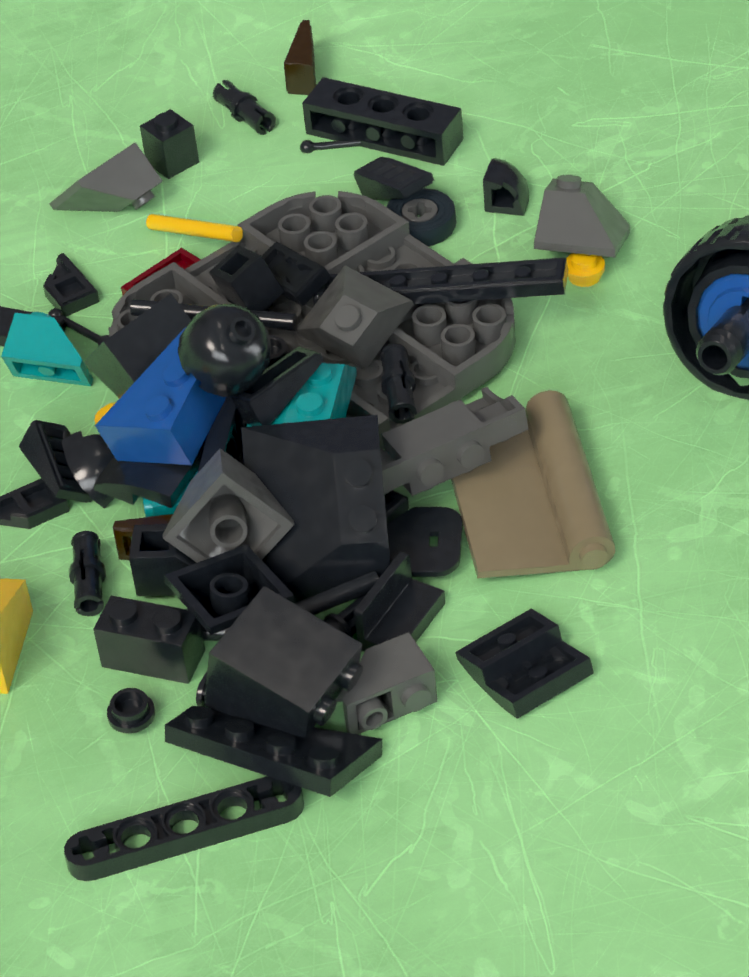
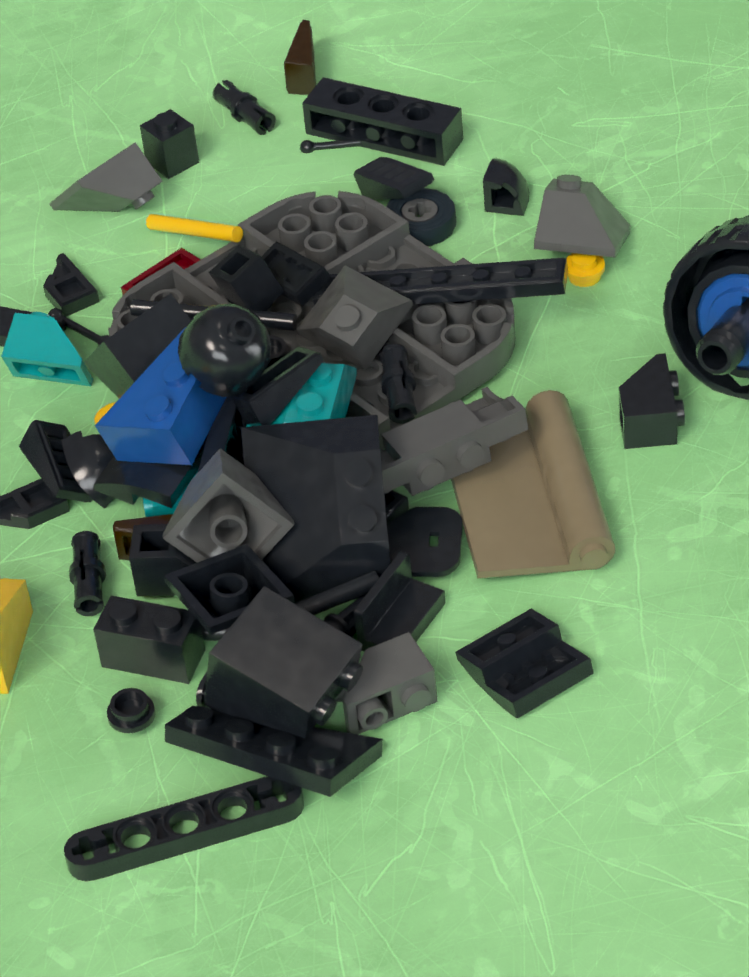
(648, 406): none -> black slope

